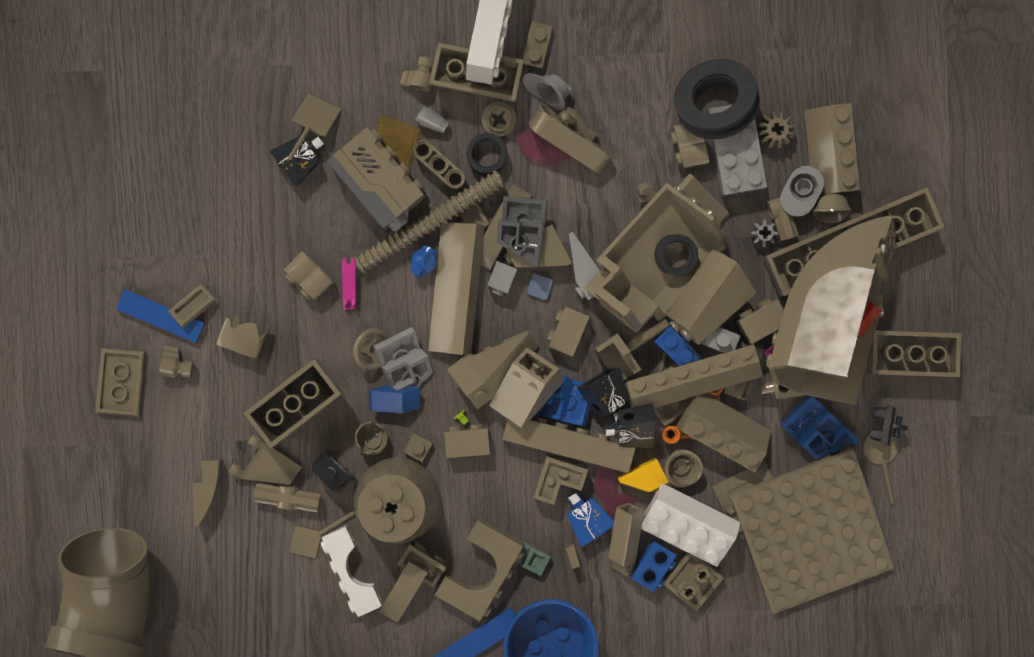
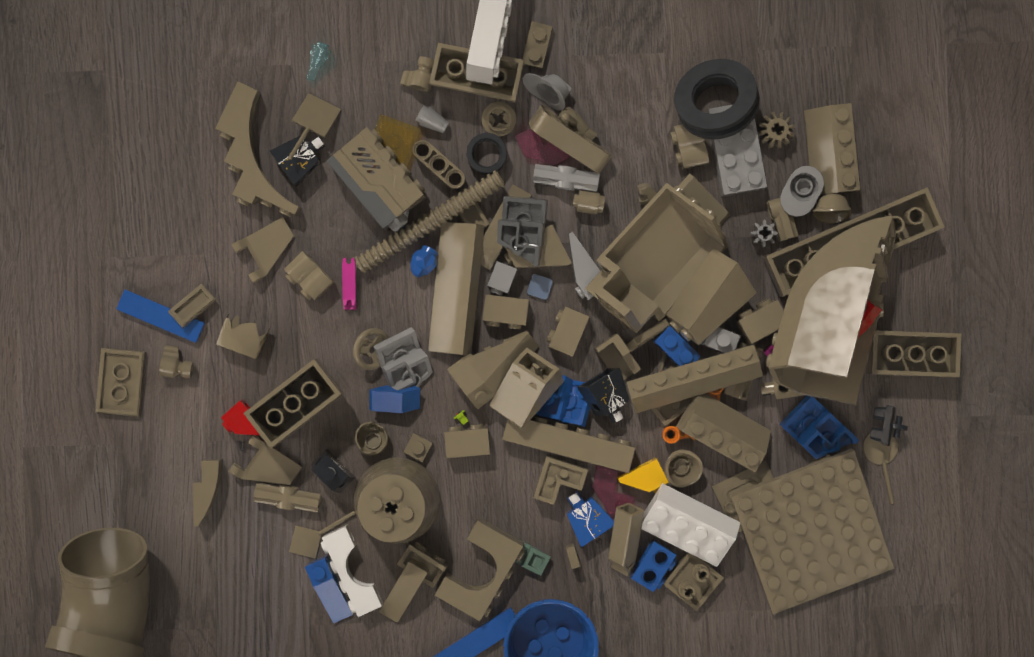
(236, 421): none -> red slope
(237, 123): none -> dark tan arch
(266, 246): none -> dark tan flag
(318, 55): none -> clear light blue cone
(328, 589): none -> slope
(505, 310): none -> dark tan brick
(566, 178): none -> light grey piece
(589, 202): none -> dark tan brick
(633, 427): black torso -> none
(692, 254): black tyre -> none

